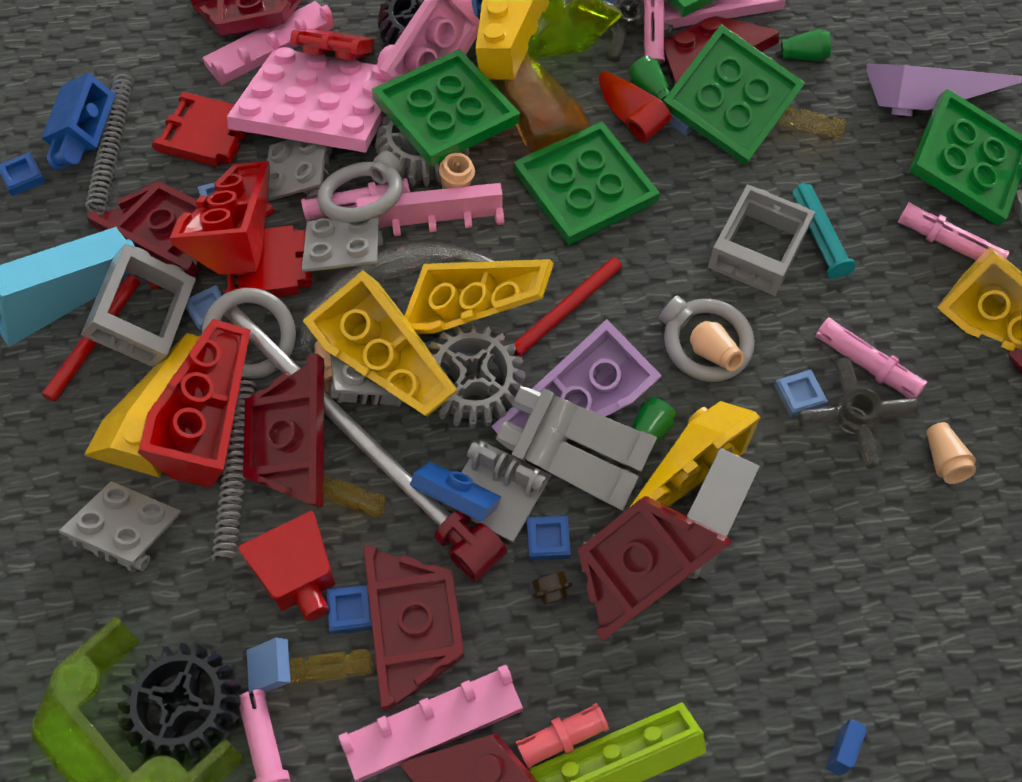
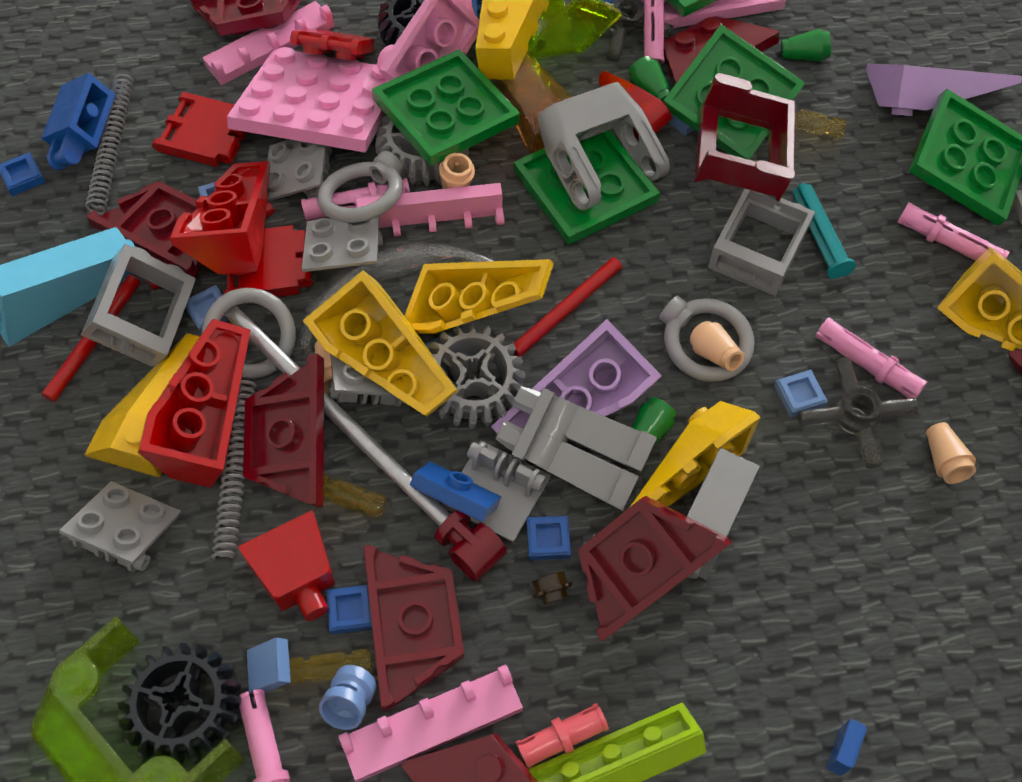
(349, 690): none -> medium blue wheel
(588, 115): none -> light grey connector
(736, 100): none -> dark red piece

